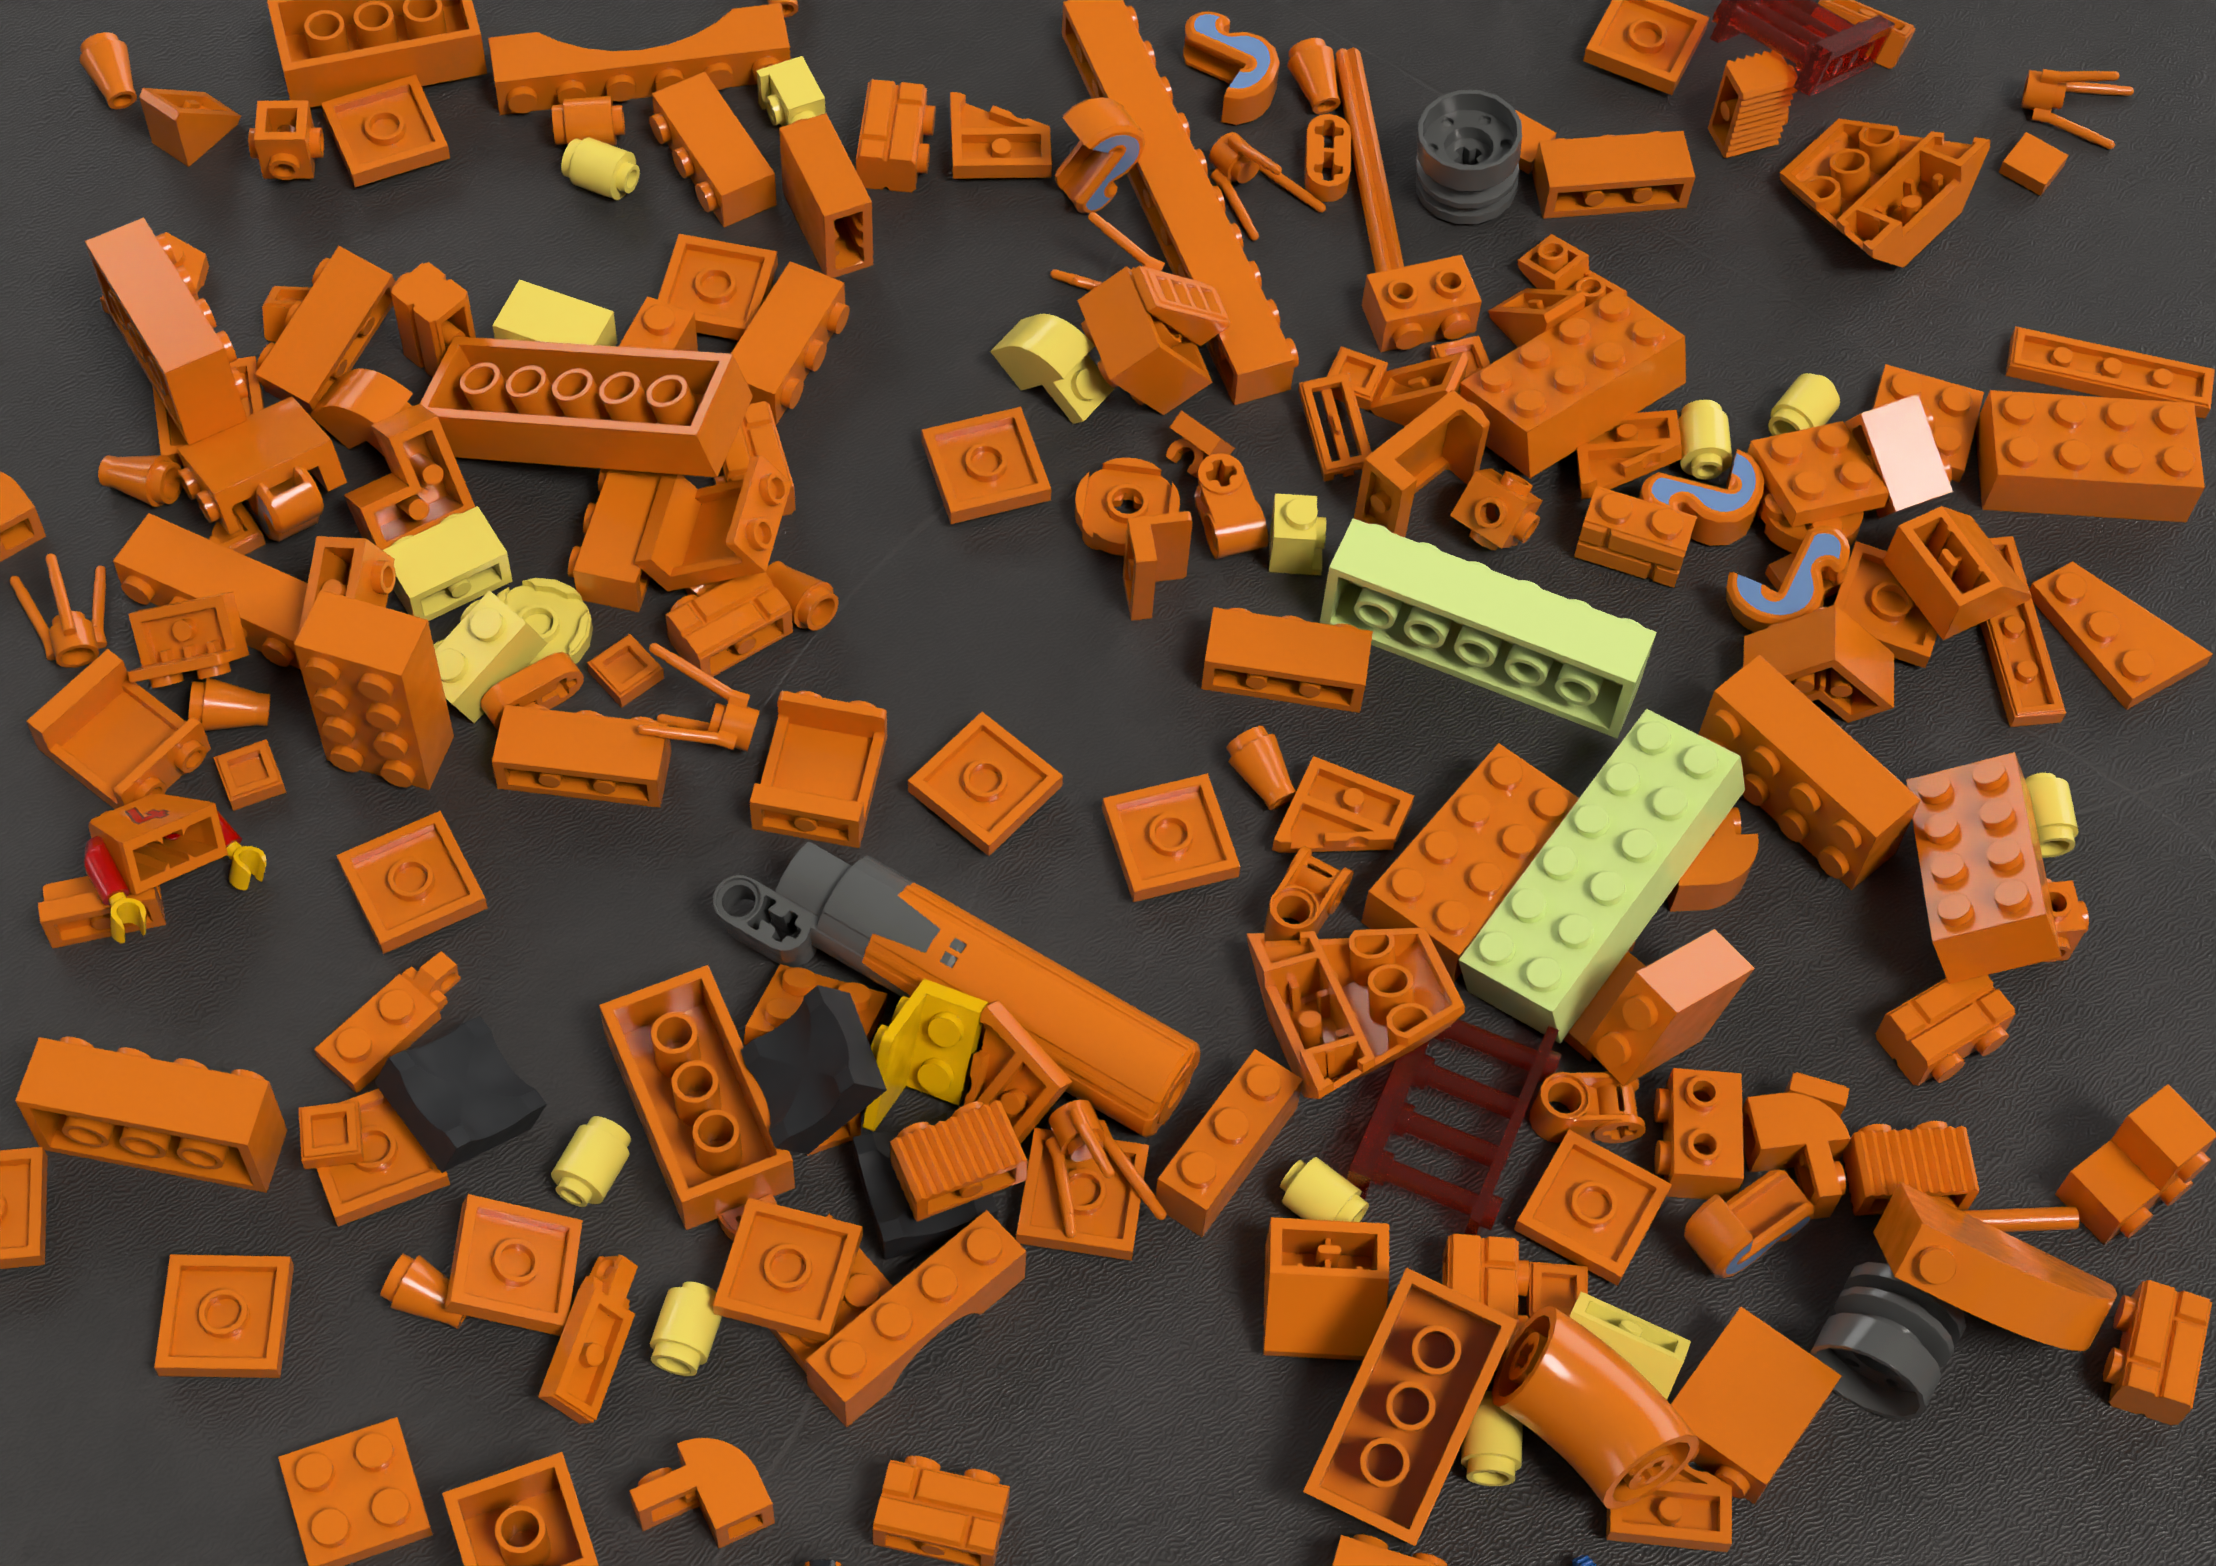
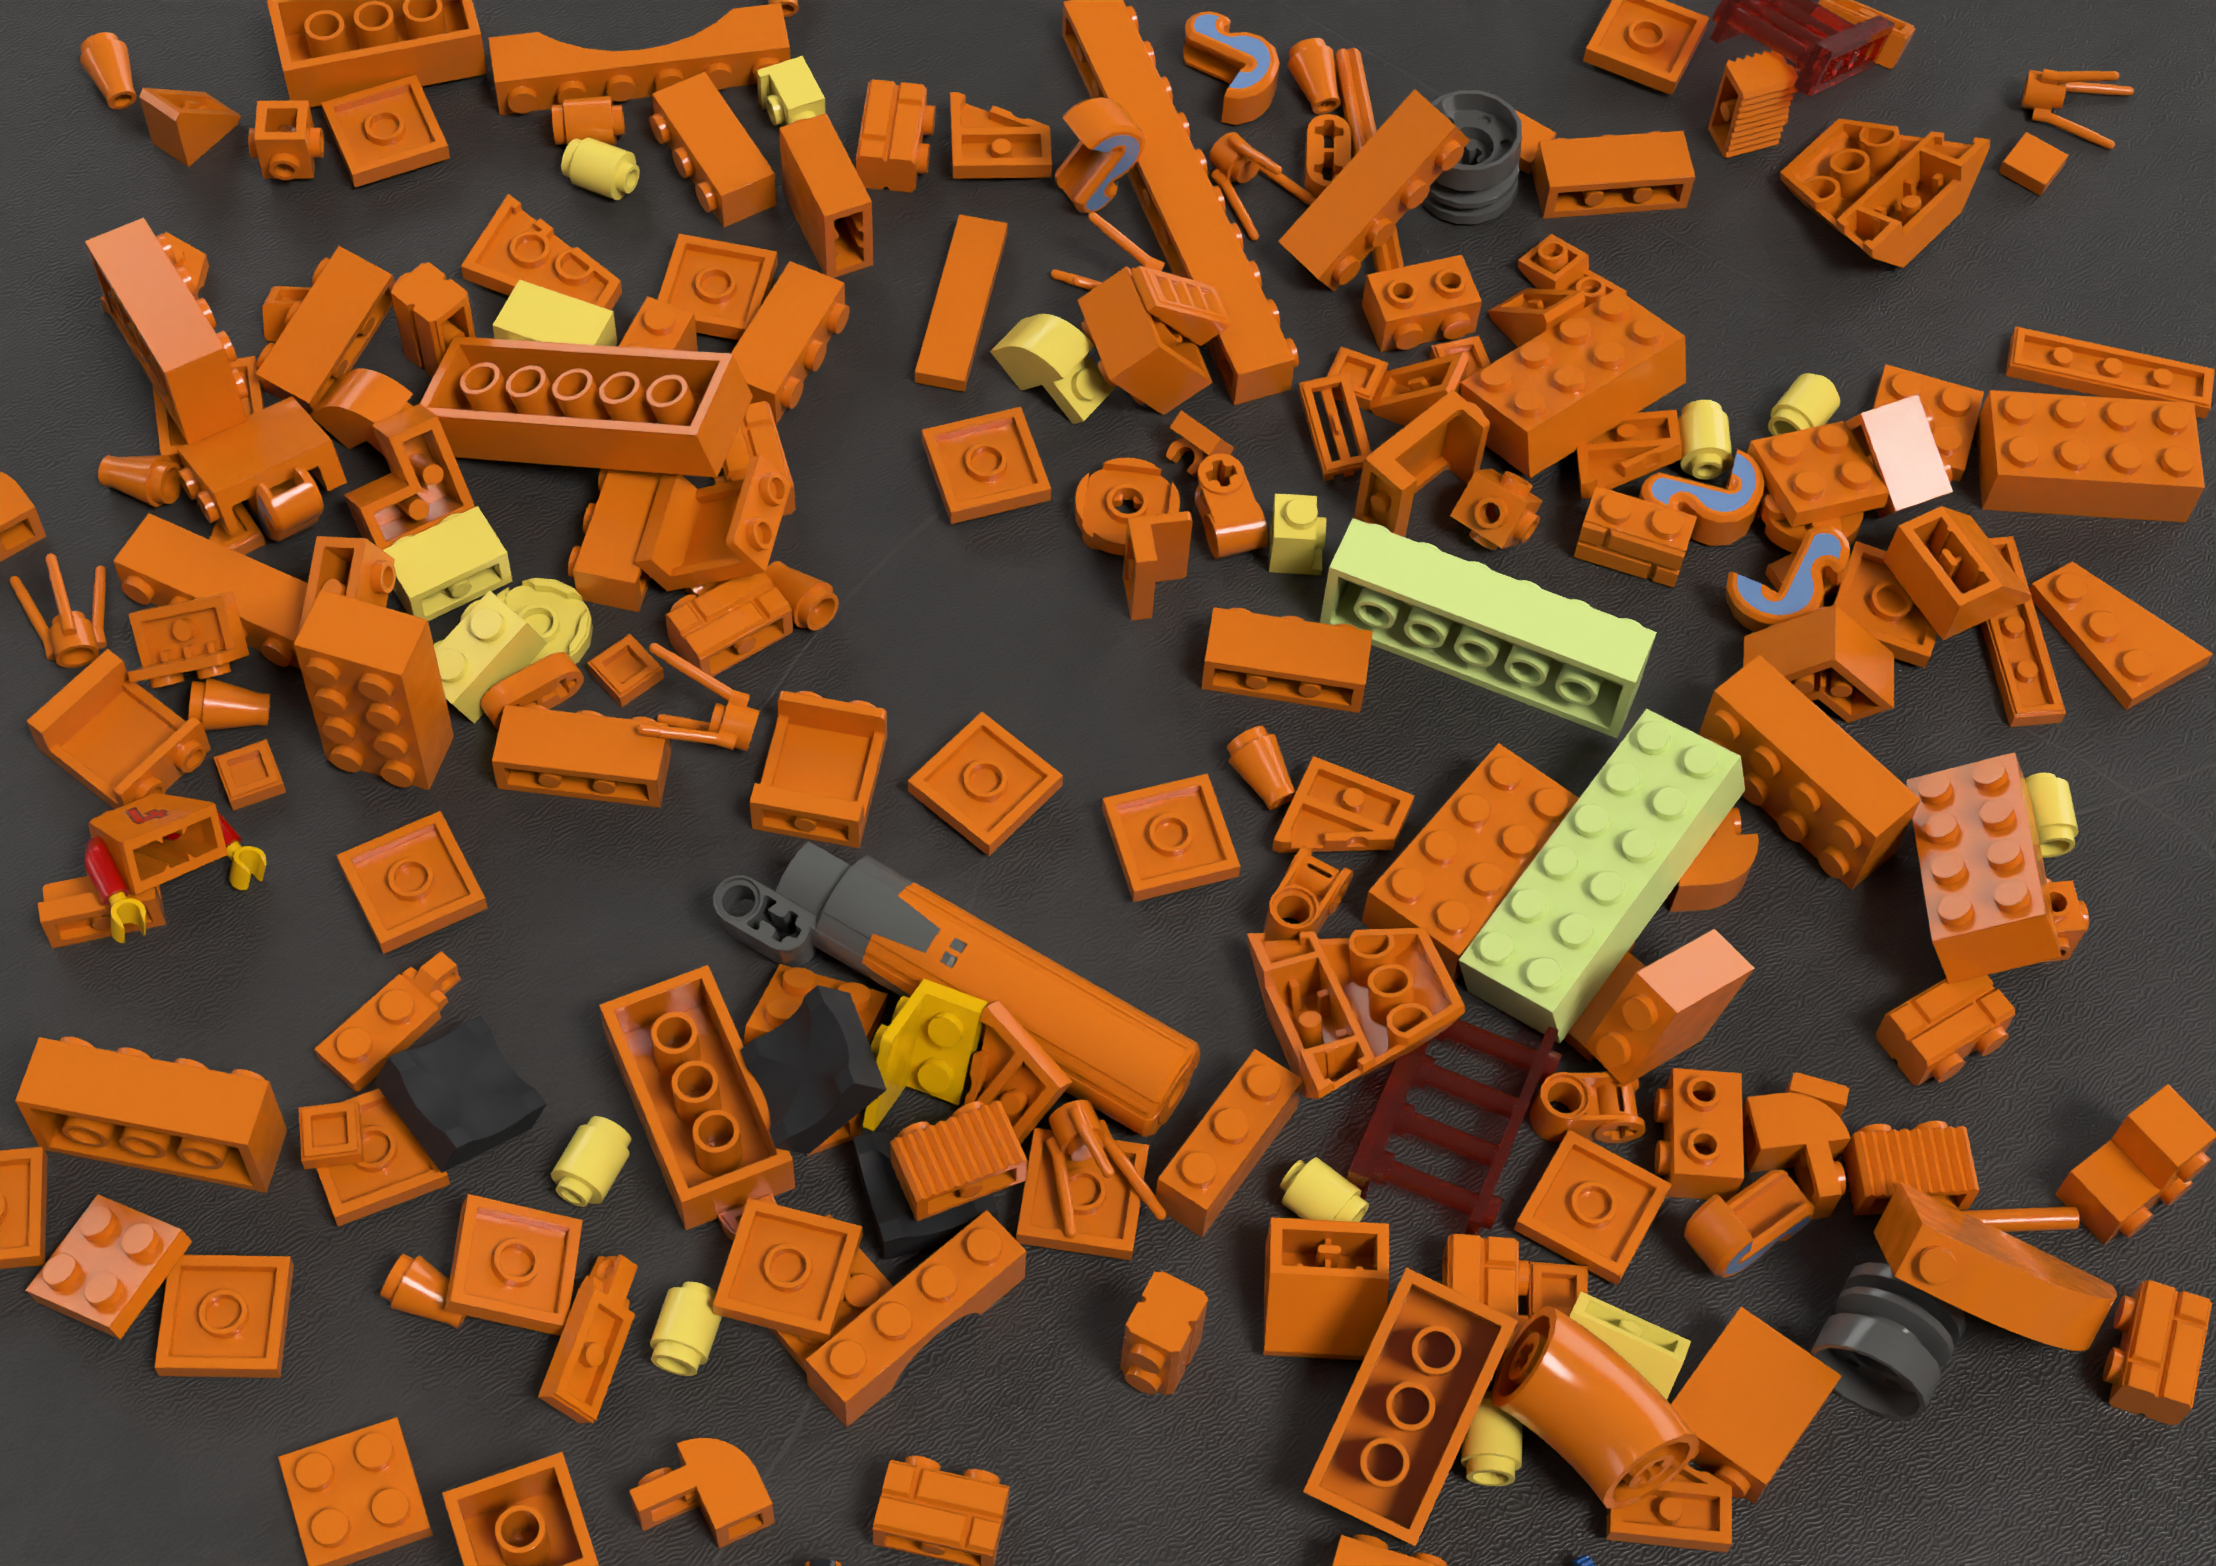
(109, 1266): none -> orange plate
(527, 250): none -> orange wing
(961, 303): none -> orange tile
(1162, 1334): none -> orange brick
(1375, 191): none -> orange brick

